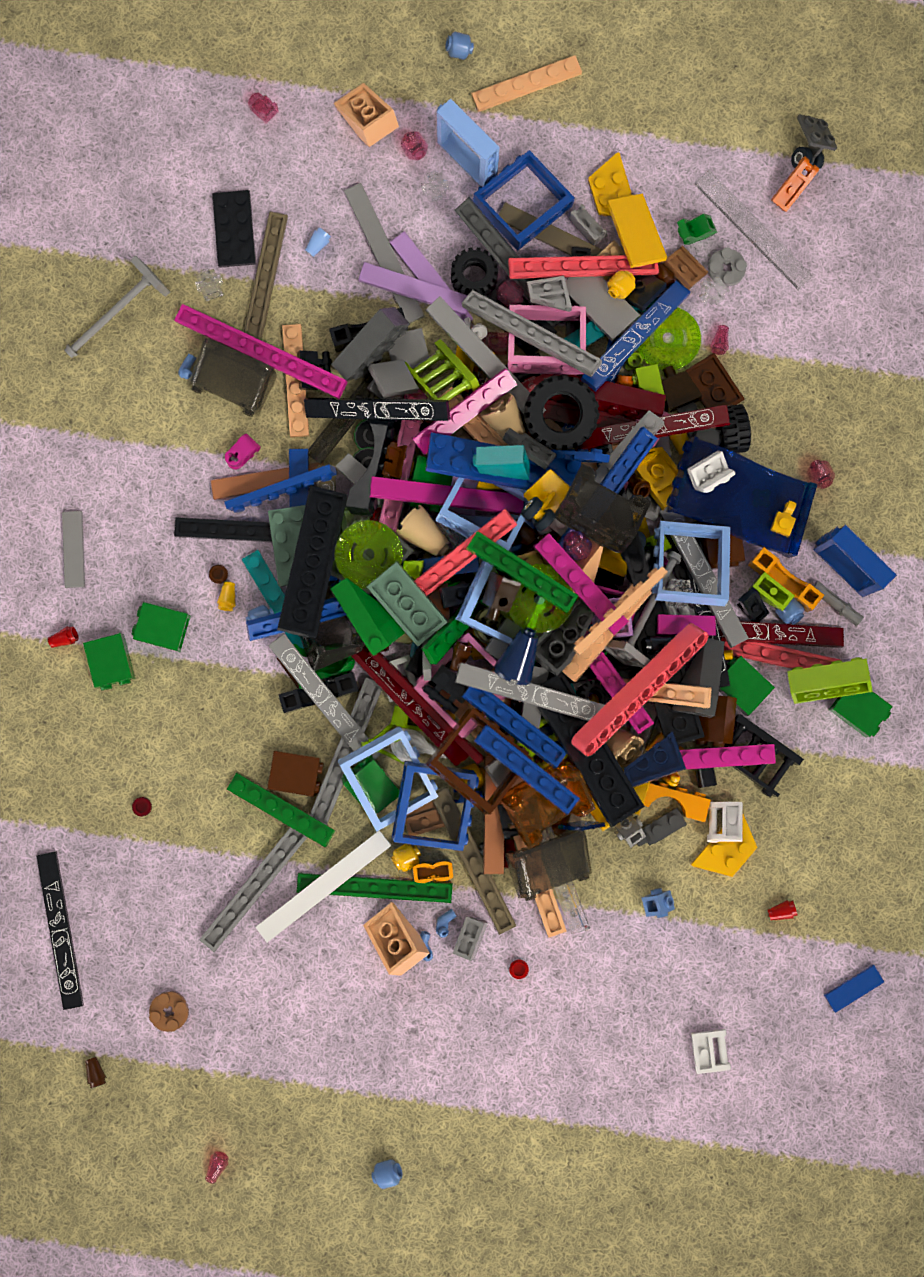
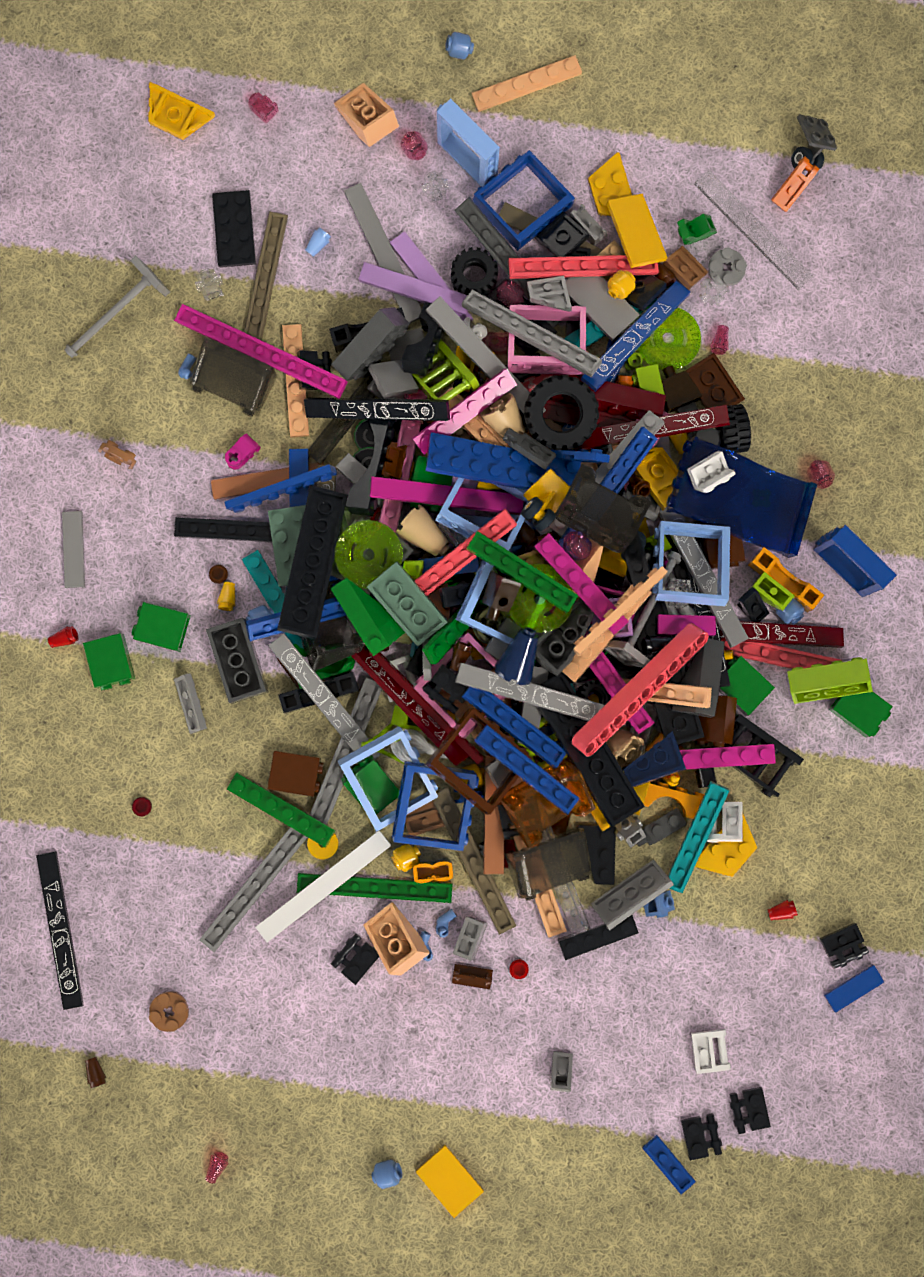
(117, 455): none -> medium nougat plate
(175, 113): none -> yellow wing
(190, 703): none -> light grey plate
(237, 661): none -> dark grey brick
(323, 852): none -> yellow piece
(360, 963): none -> black plate
(419, 356): none -> black arch
(449, 1181): none -> yellow tile
(472, 976): none -> reddish brown hinge
(503, 461): teal slope -> none
(561, 1071): none -> light grey slope
(562, 236): none -> black plate
(581, 825): clear blue piece -> none
(597, 937): none -> black arch
(601, 853): none -> black wing
(632, 894): none -> light grey tile
(669, 1164): none -> blue tile
(695, 1139): none -> black plate
(697, 835): none -> teal plate
(755, 1108): none -> black plate
(784, 522): yellow plate -> none
(842, 607): light grey pin -> none
(842, 940): none -> black plate

